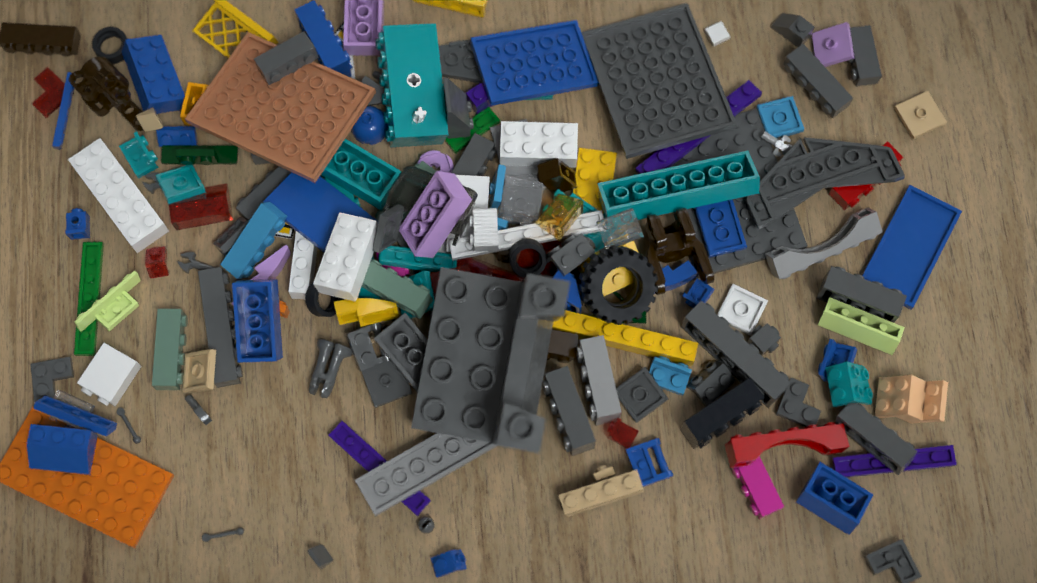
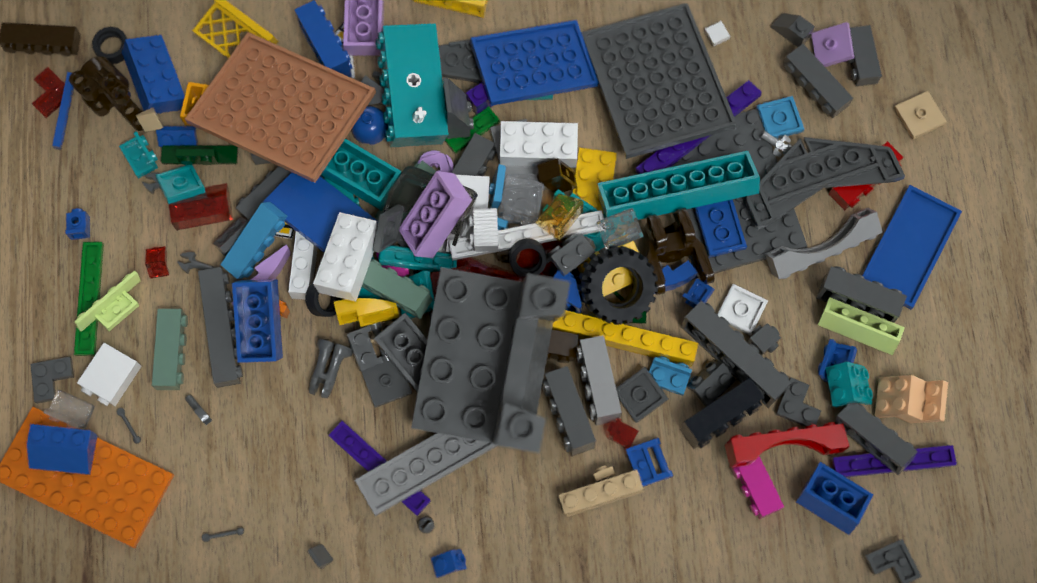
(75, 415): blue tile -> none
(118, 195): white brick -> none
(199, 371): tan tile -> none
(286, 58): dark grey brick -> none

